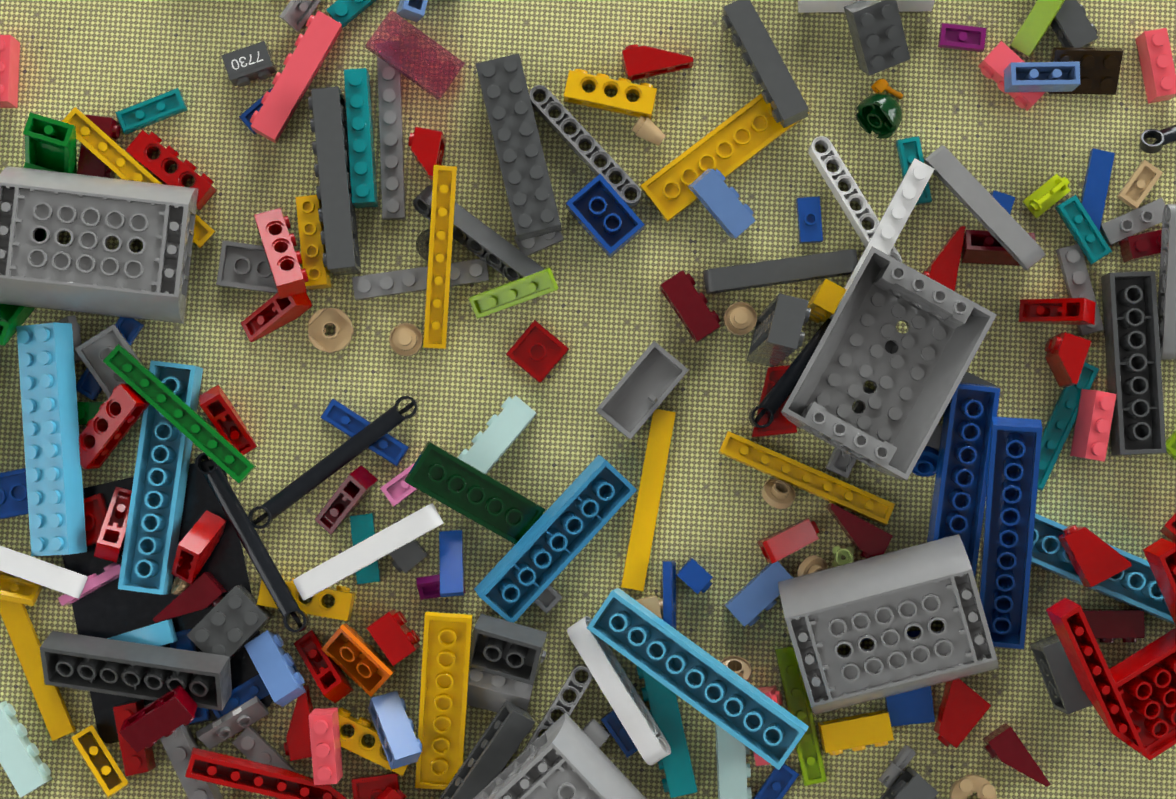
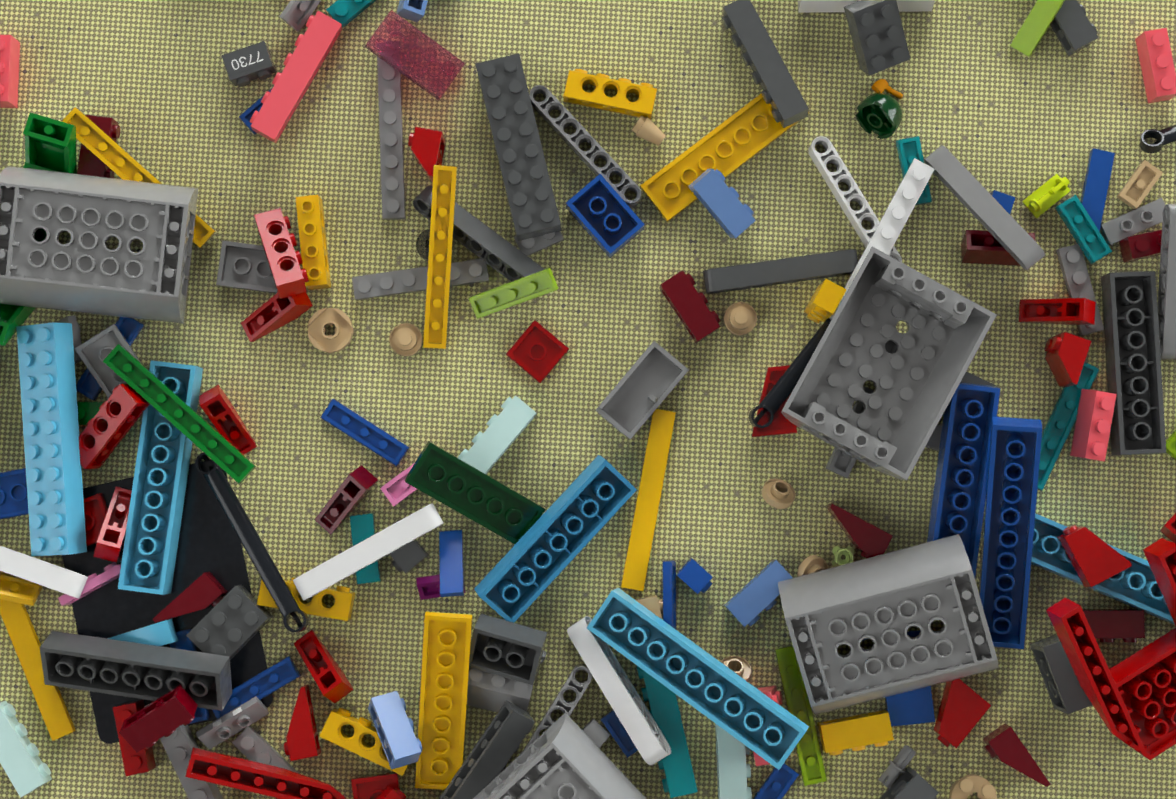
(99, 761): yellow brick -> none
(145, 145): red brick -> none
(151, 111): teal tile -> none
(179, 586): tan animal -> none
(197, 546): red slope -> none
(275, 668): medium blue brick -> none
(325, 746): coral brick -> none
(333, 170): dark grey brick -> none
(333, 462): black piece -> none
(358, 659): orange slope -> none
(360, 138): teal brick -> none
(394, 636): red brick -> none
(548, 599): light grey plate -> none
(649, 62): red slope -> none
(779, 330): dark grey brick -> none
(788, 540): red slope -> none
(806, 478): yellow plate -> none
(809, 220): blue plate -> none
(927, 462): blue plate -> none
(946, 263): red slope -> none
(962, 37): magenta plate -> none
(993, 68): coral brick -> none
(1042, 76): medium blue brick -> none
(1097, 68): dark brown plate -> none

